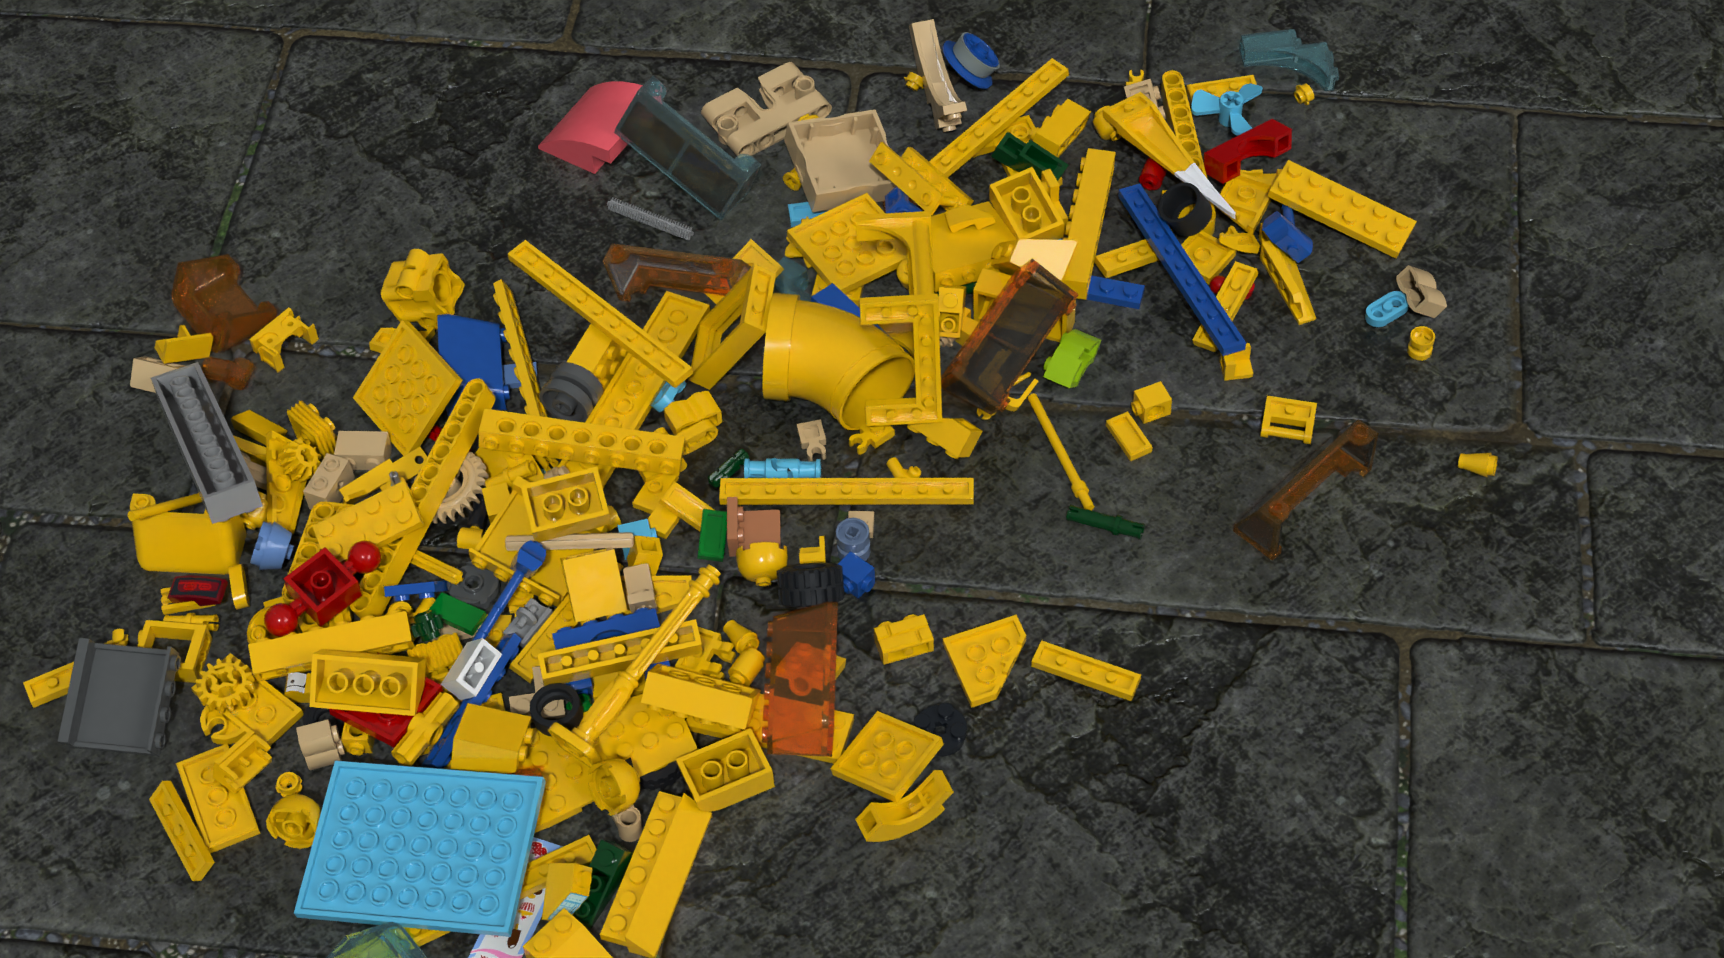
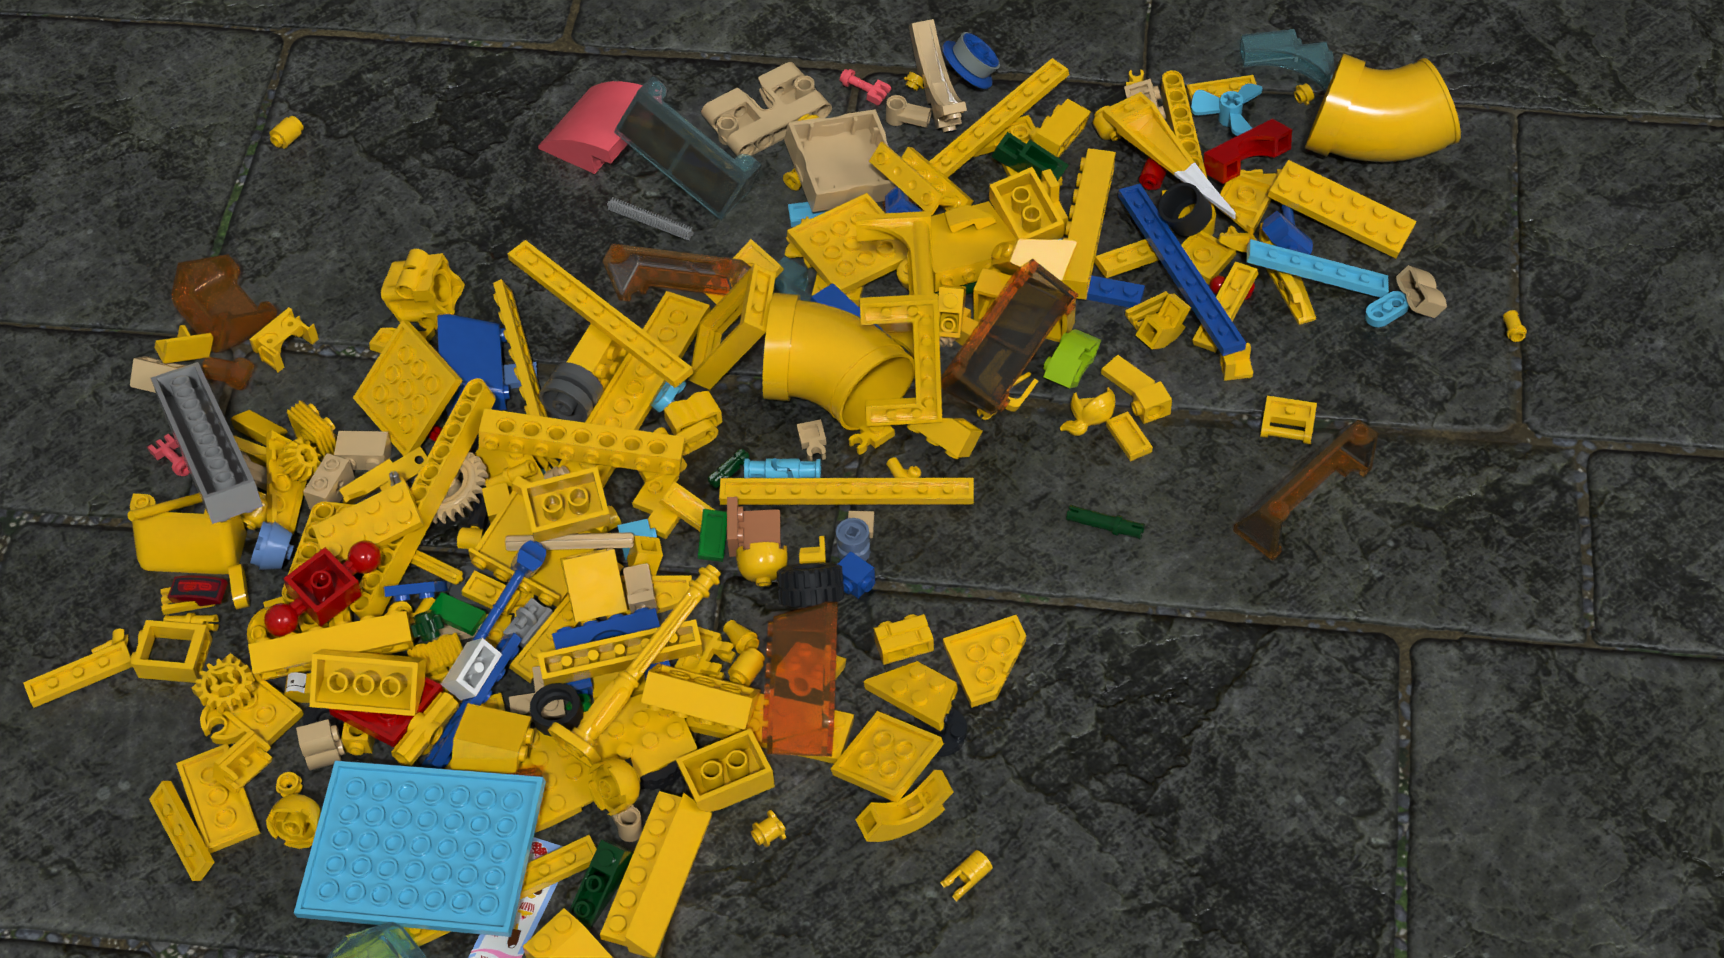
(119, 698): dark grey panel -> none
(167, 449): none -> coral hinge
(286, 132): none -> yellow brick
(487, 591): none -> yellow plate
(565, 888): yellow slope -> none
(768, 830): none -> yellow brick
(875, 92): none -> coral hinge
(901, 112): none -> tan piece
(916, 691): none -> yellow wing
(970, 872): none -> yellow hinge
(1078, 486): yellow bar -> none
(1086, 670): yellow plate -> none
(1089, 412): none -> yellow hair
(1125, 375): none -> yellow tile
(1145, 308): none -> yellow tile
(1166, 326): none -> yellow brick
(1317, 268): none -> medium azure plate
(1384, 113): none -> yellow cylinder
(1421, 343): yellow wheel -> none
(1479, 463): yellow cone -> none
(1516, 331): none -> yellow pin

